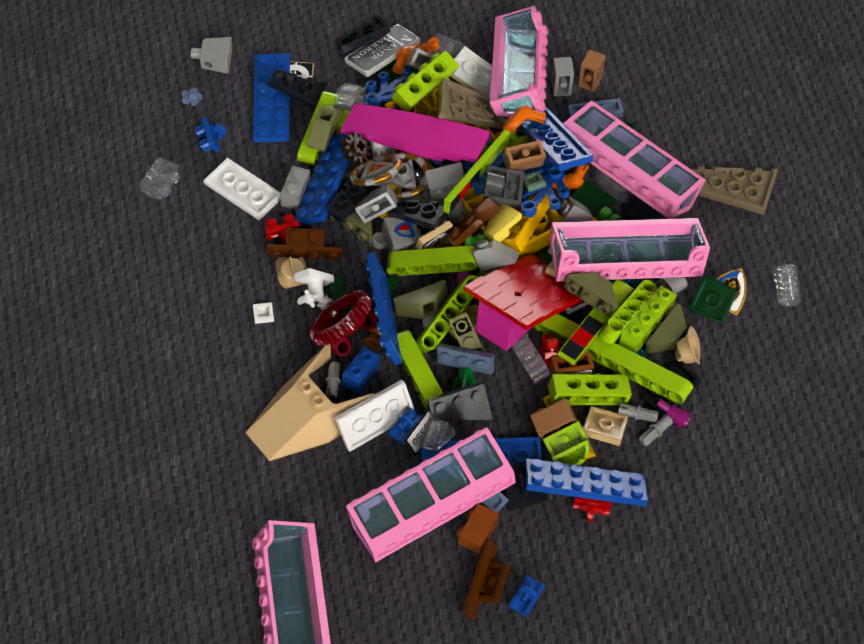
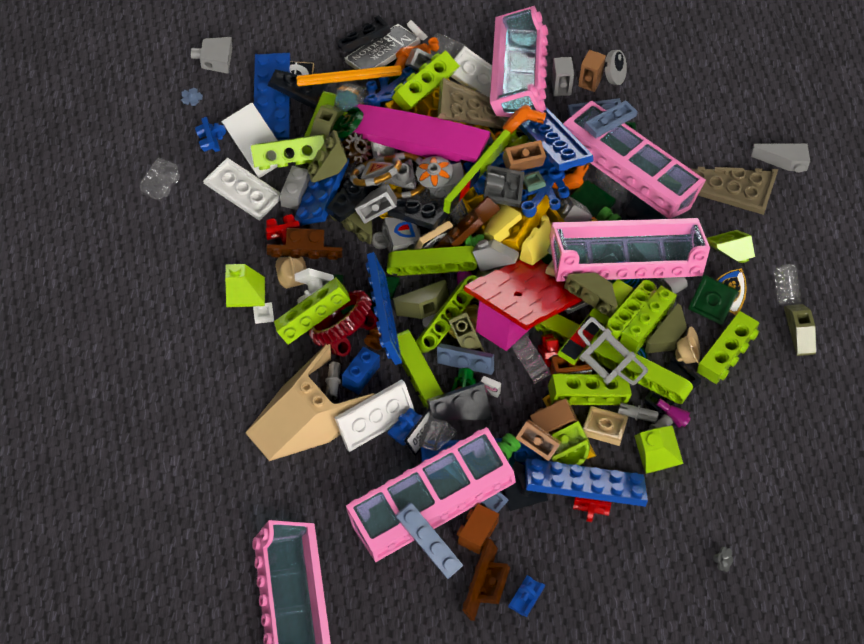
(244, 286): none -> lime slope
(249, 128): none -> white tile
(260, 151): none -> lime brick
(312, 310): none -> lime brick
(328, 160): none -> olive slope
(346, 100): none -> clear light blue gear
(347, 124): none -> dark green tile
(350, 75): none -> light orange axle
(416, 30): none -> white tile
(428, 540): none -> sand blue plate
(436, 178): none -> light grey dish
(491, 386): none -> white tile
(509, 445): none -> bright green wheel
(537, 244): none -> light yellow slope
(538, 440): none -> medium nougat brick
(610, 119): none -> sand blue plate
(616, 67): none -> light grey tile
(629, 356): none -> light grey bar
(658, 449): none -> lime slope
(724, 559): none -> dark grey plant
(734, 245): none -> slope
(740, 325): none -> lime brick
(786, 156): none -> light grey slope
(801, 329): none -> olive slope

